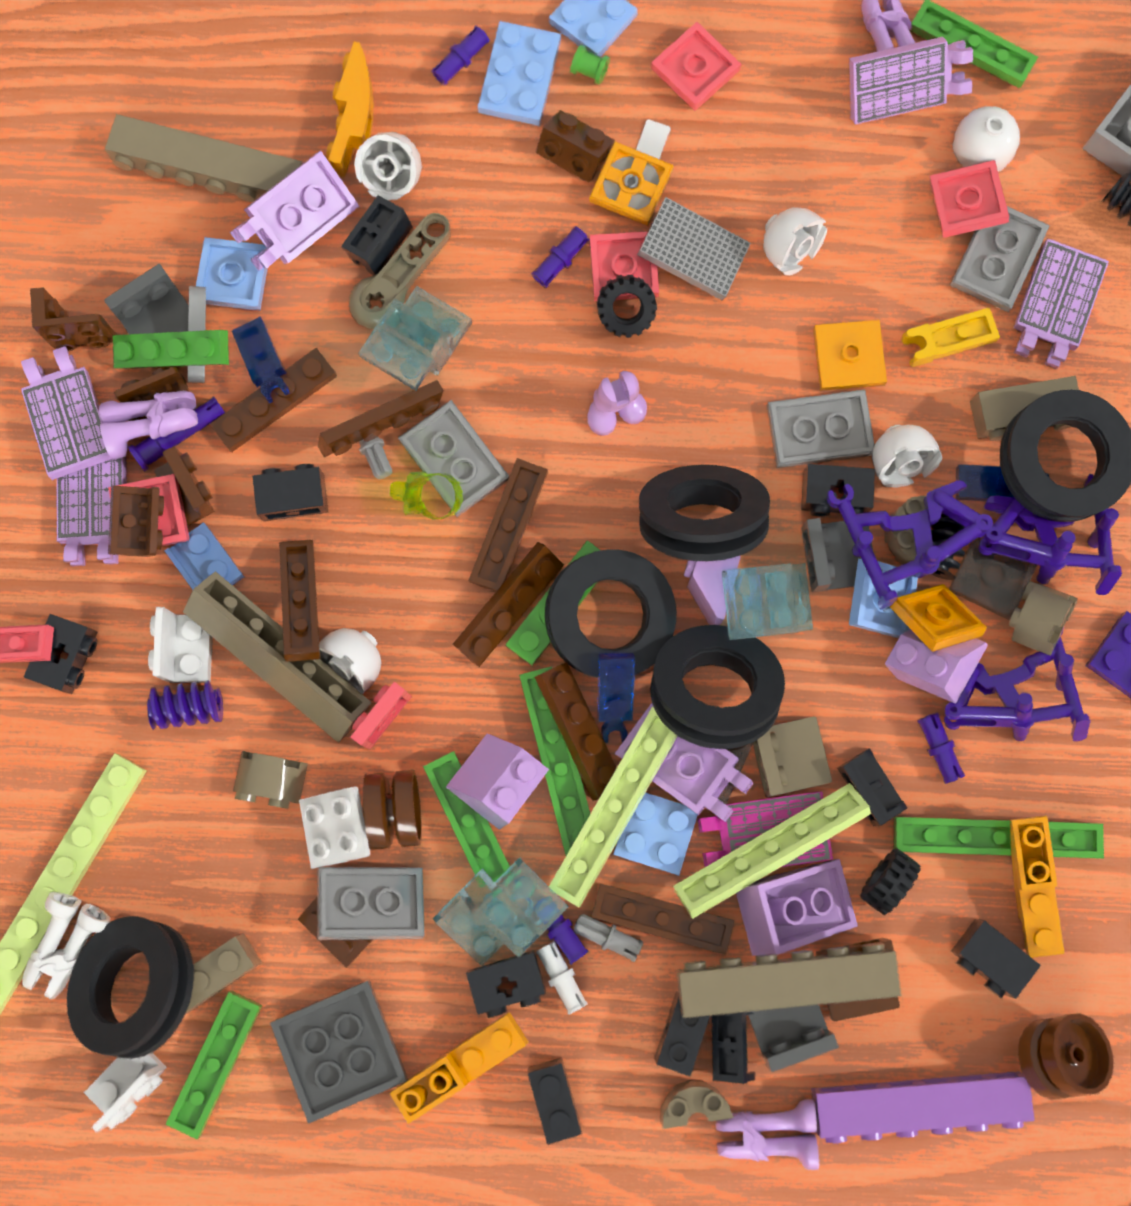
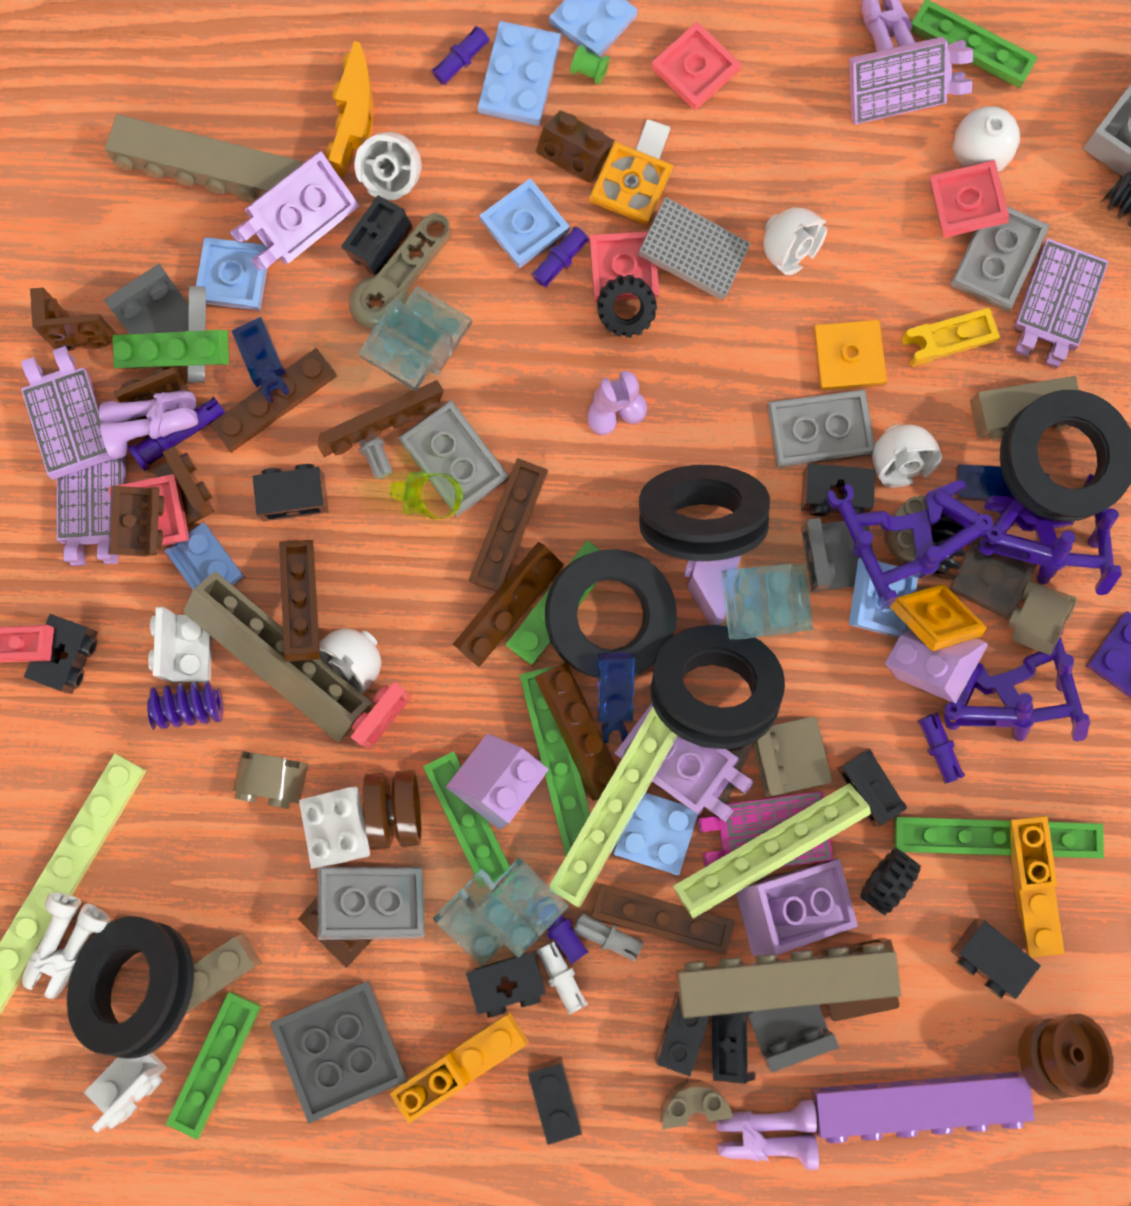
(524, 223): none -> light blue plate

